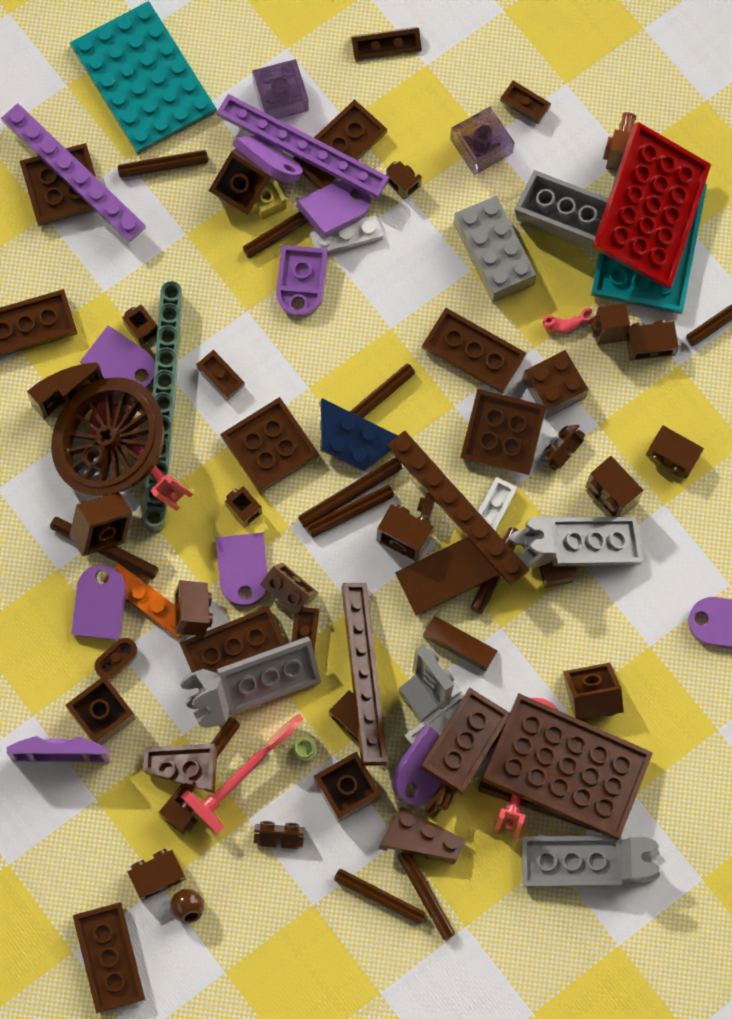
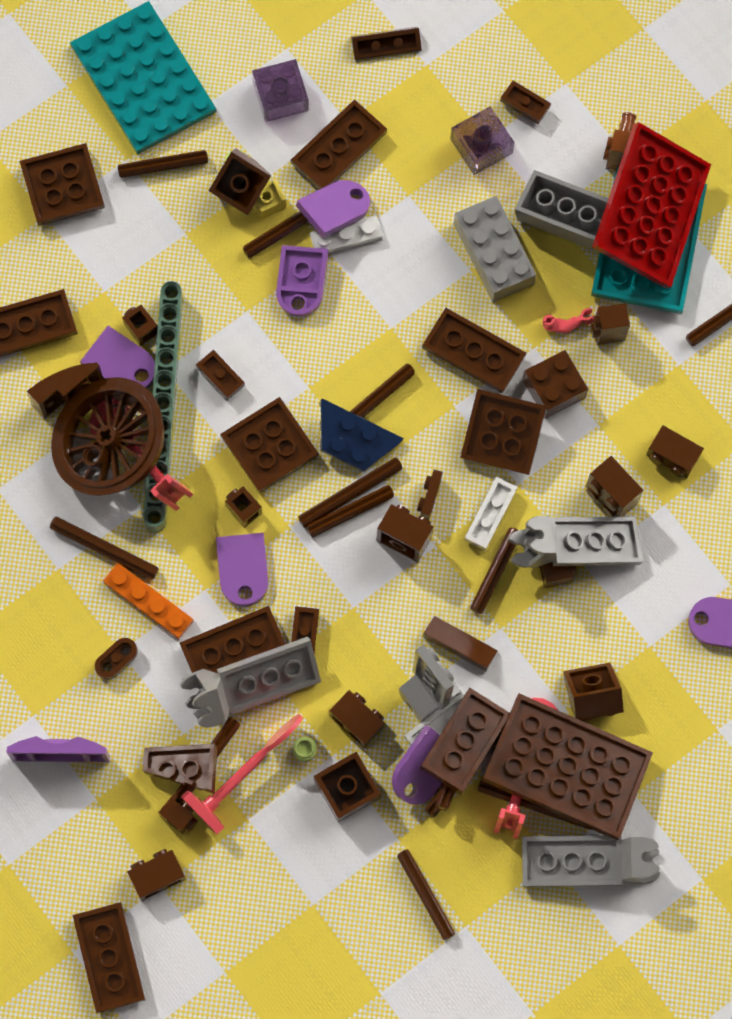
(73, 173): medium lavender plate -> none
(99, 606): medium lavender tile -> none
(100, 523): reddish brown brick -> none
(100, 711): reddish brown brick -> none
(187, 906): reddish brown piece -> none
(192, 608): reddish brown brick -> none
(269, 158): medium lavender tile -> none
(270, 832): reddish brown hinge -> none
(288, 587): reddish brown bracket -> none
(303, 146): medium lavender plate -> none
(364, 674): plate -> none
(379, 896): reddish brown axle -> none
(403, 179): reddish brown brick -> none
(419, 836): reddish brown wing -> none
(444, 575): reddish brown tile -> none
(458, 508): reddish brown plate -> none
(569, 439): reddish brown hinge -> none
(652, 340): reddish brown brick -> none

